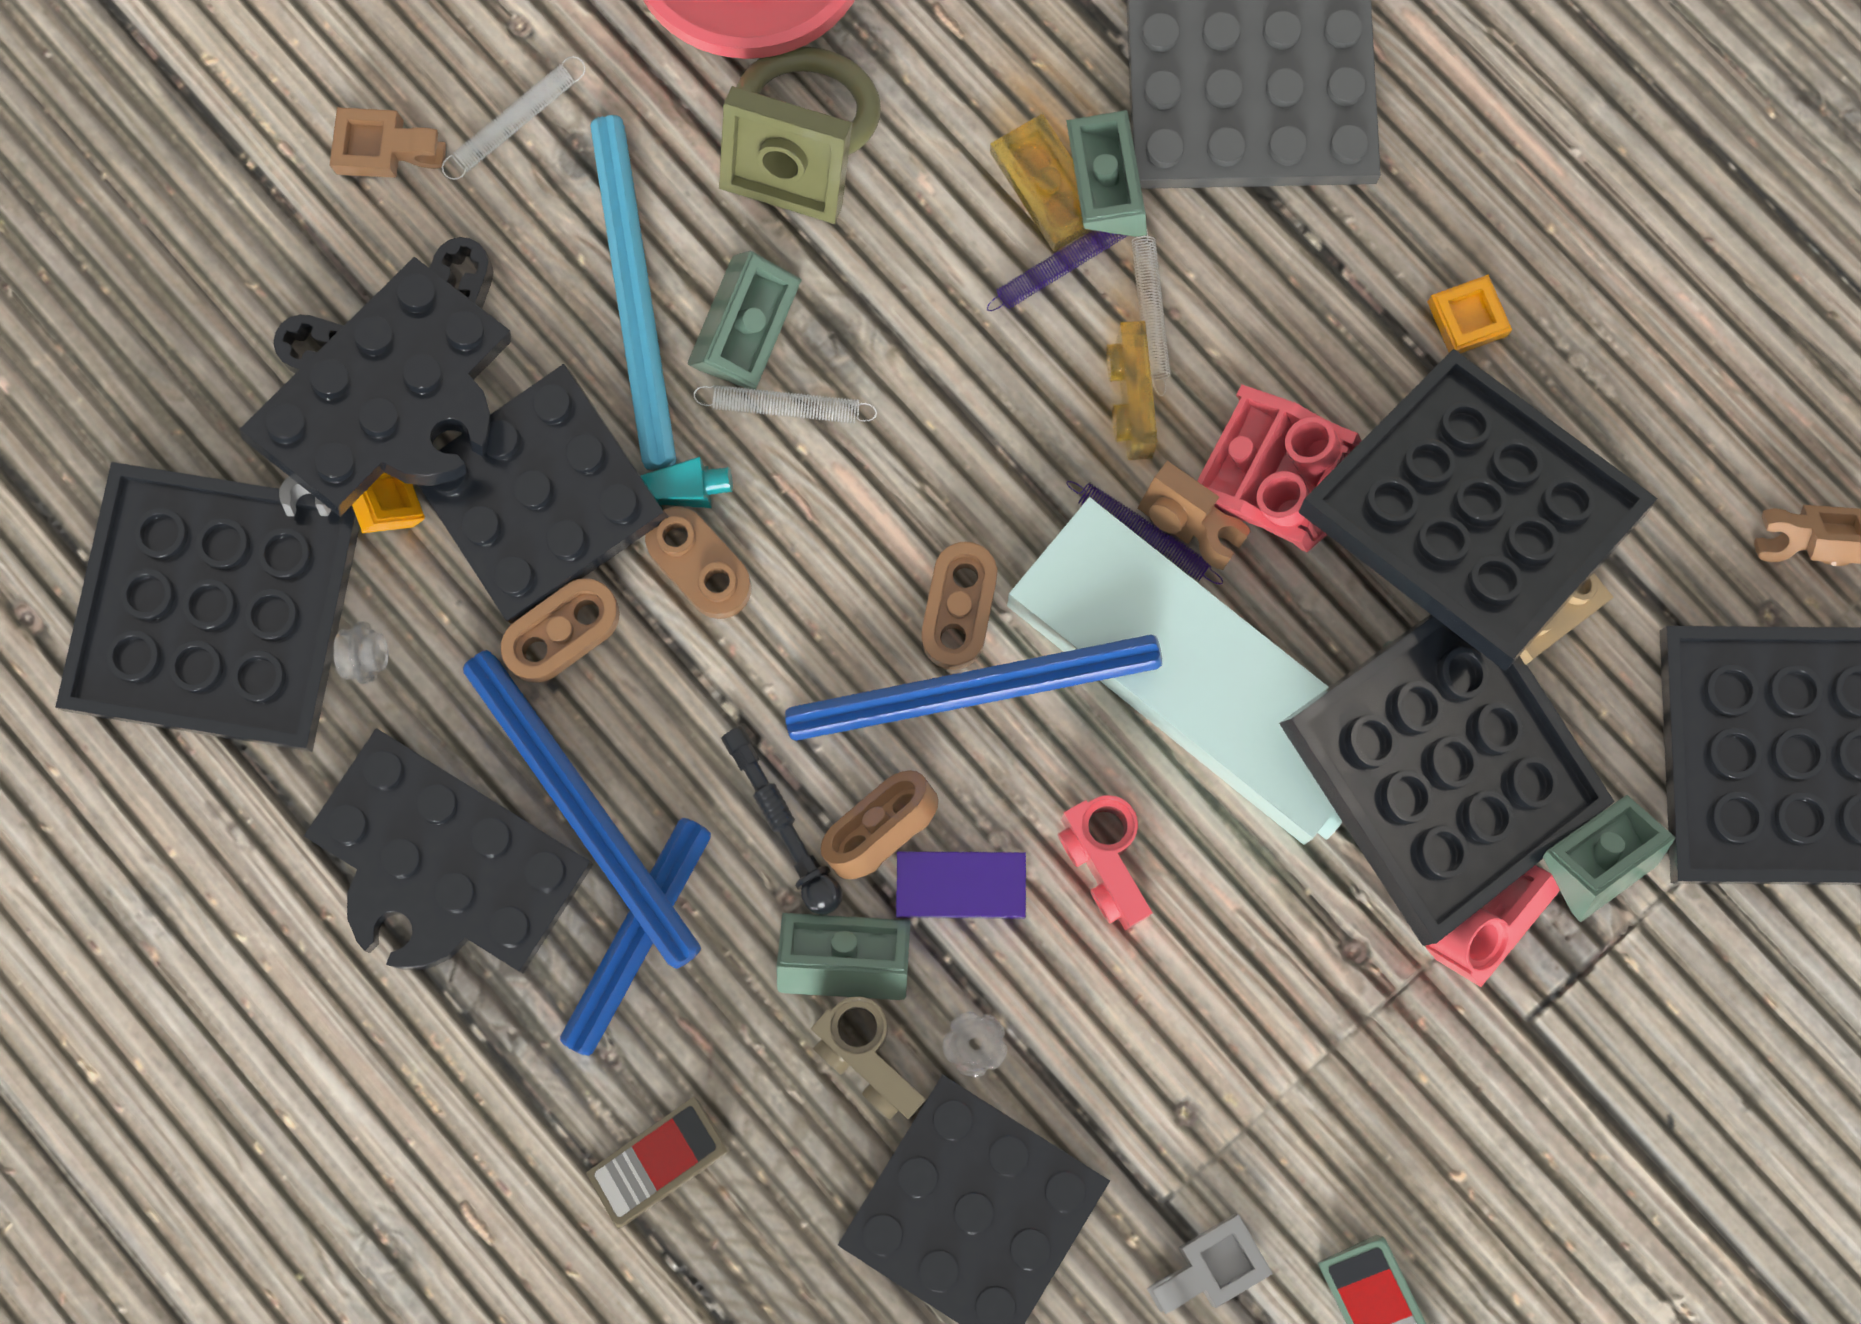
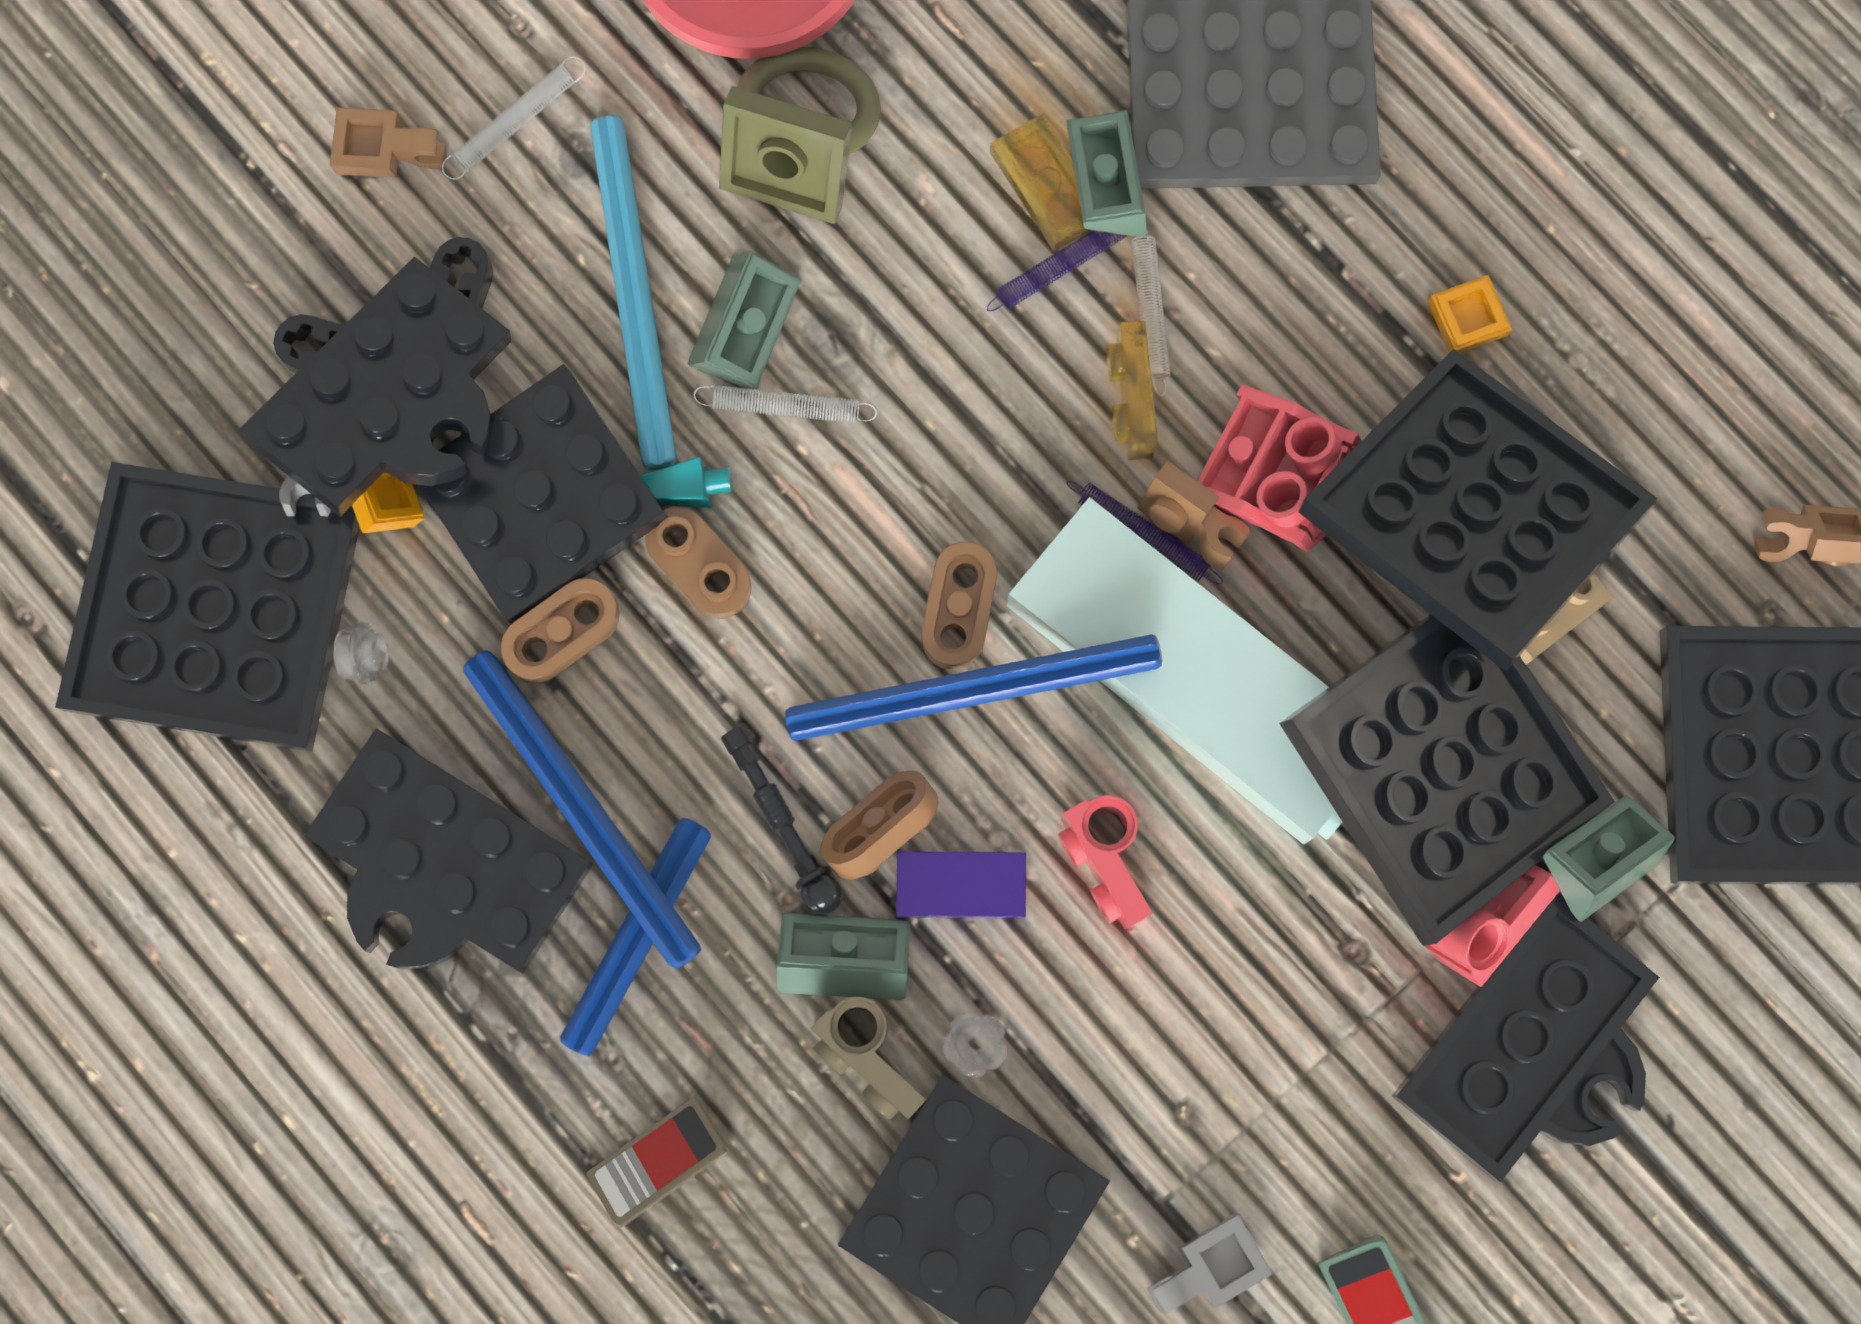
(1535, 1047): none -> black plate

